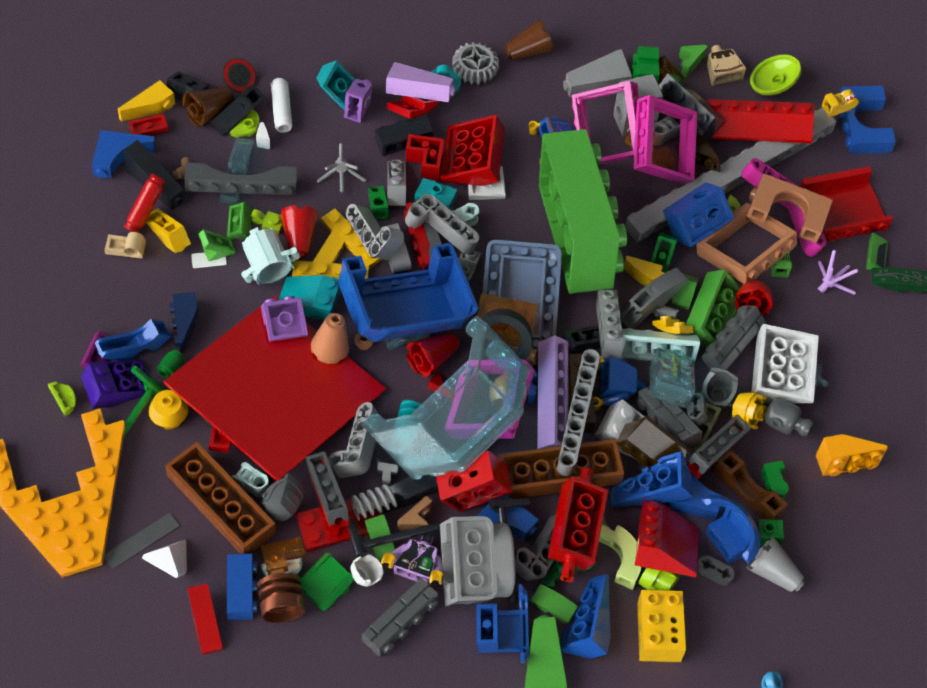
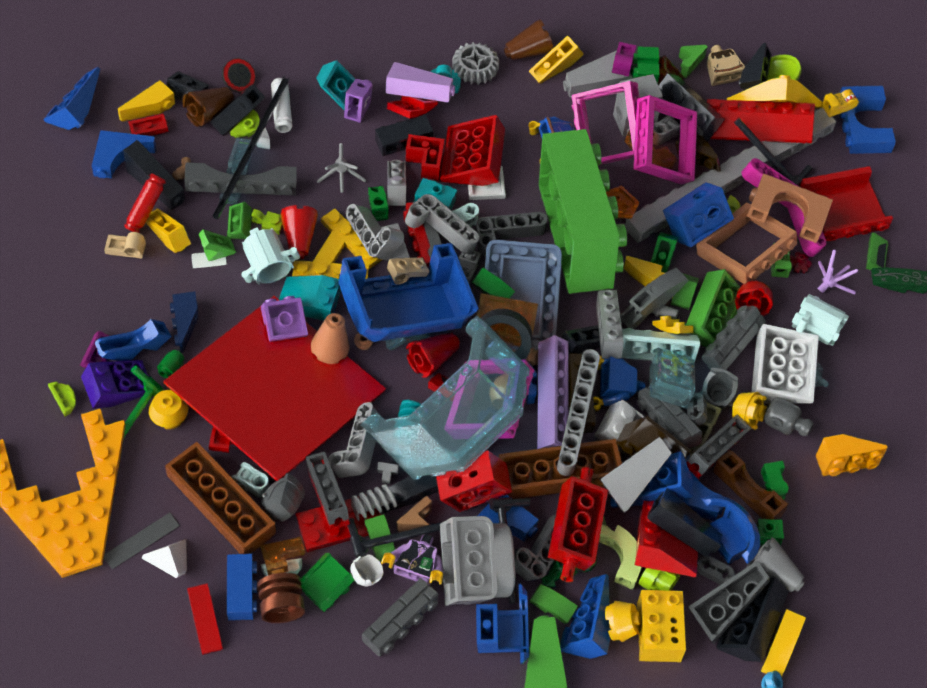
(76, 103): none -> blue wedge
(250, 148): none -> black piece
(403, 268): none -> tan plate
(492, 285): none -> green slope
(531, 225): none -> dark grey beam
(557, 60): none -> yellow slope
(623, 59): none -> magenta plate
(623, 620): none -> yellow cone
(626, 202): none -> orange tile
(633, 475): none -> light grey slope
(684, 523): none -> black slope
(726, 602): none -> dark grey wedge
(754, 628): none -> black slope
(757, 68): none -> black slope
(779, 90): none -> yellow slope
(783, 642): none -> yellow slope
(797, 179): none -> black bar
(800, 262): none -> dark red plant
(819, 319): none -> light aqua container

